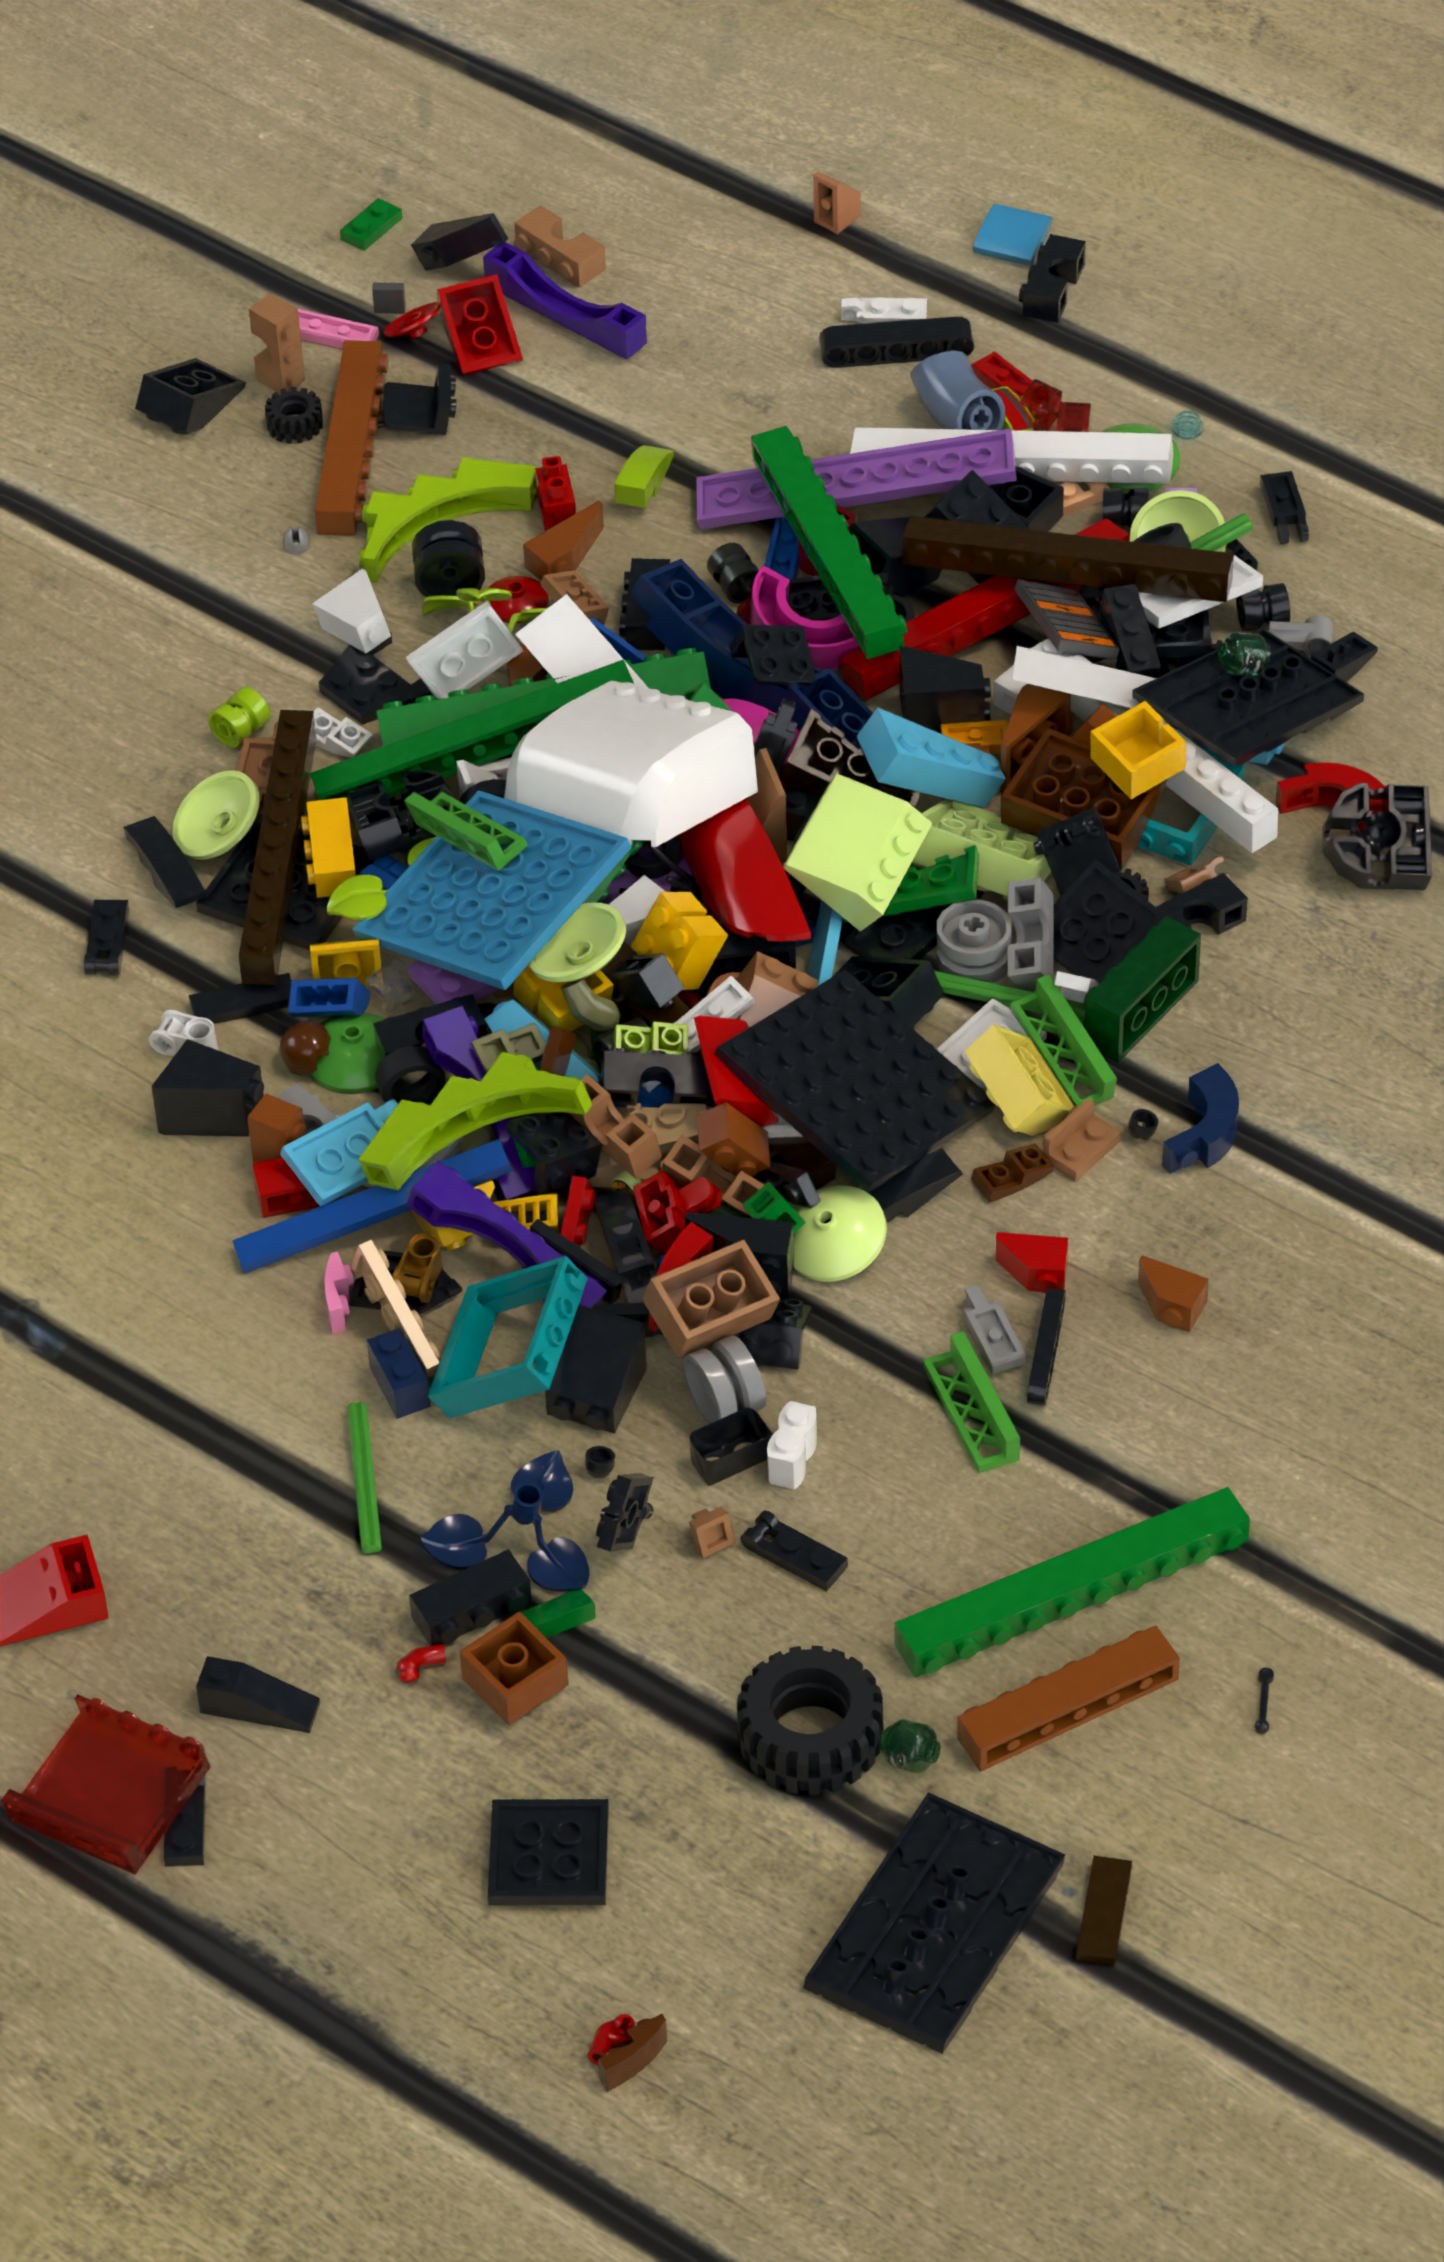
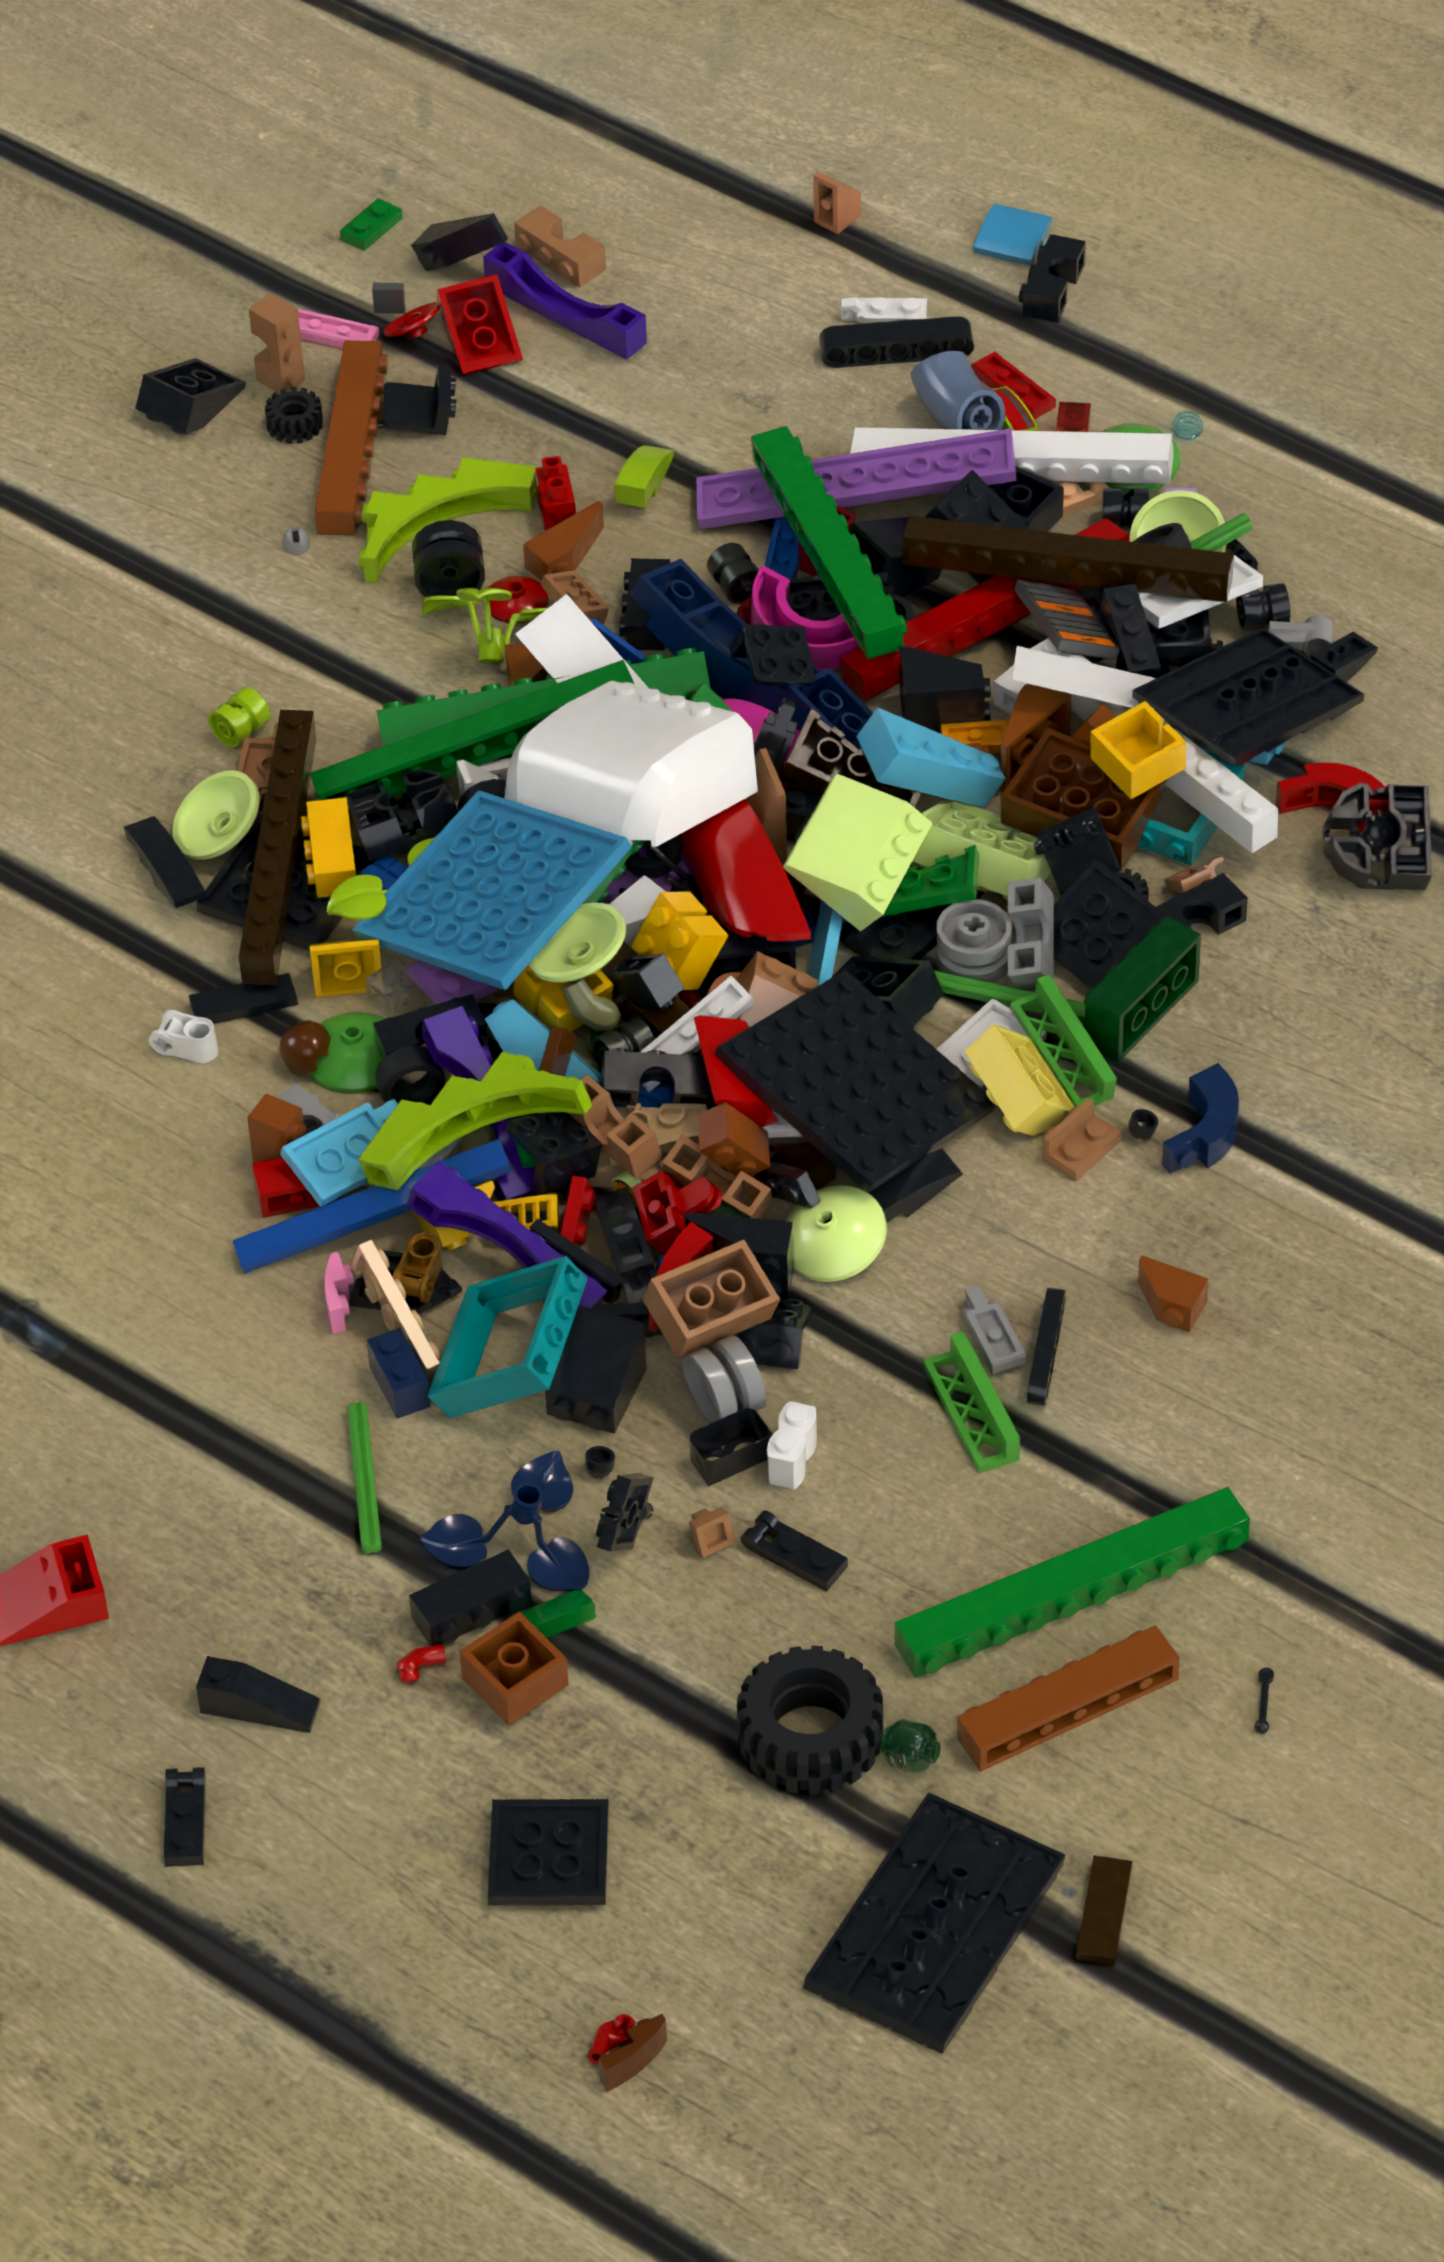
(106, 936): black plate -> none
(110, 1785): clear red panel -> none
(206, 1093): black slope -> none
(328, 997): blue brick -> none
(338, 737): white slope -> none
(353, 613): white slope -> none
(364, 683): black wing -> none
(465, 652): white tile -> none
(466, 836): bright green fence -> none
(522, 1041): olive slope -> none
(661, 1036): lime slope -> none
(771, 1205): green brick -> none
(1016, 1172): reddish brown slope -> none
(1034, 1259): red slope -> none
(1044, 402): clear red bracket -> none
(1074, 986): white slope -> none
(1244, 653): clear green head -> none
(1284, 504): black hinge -> none

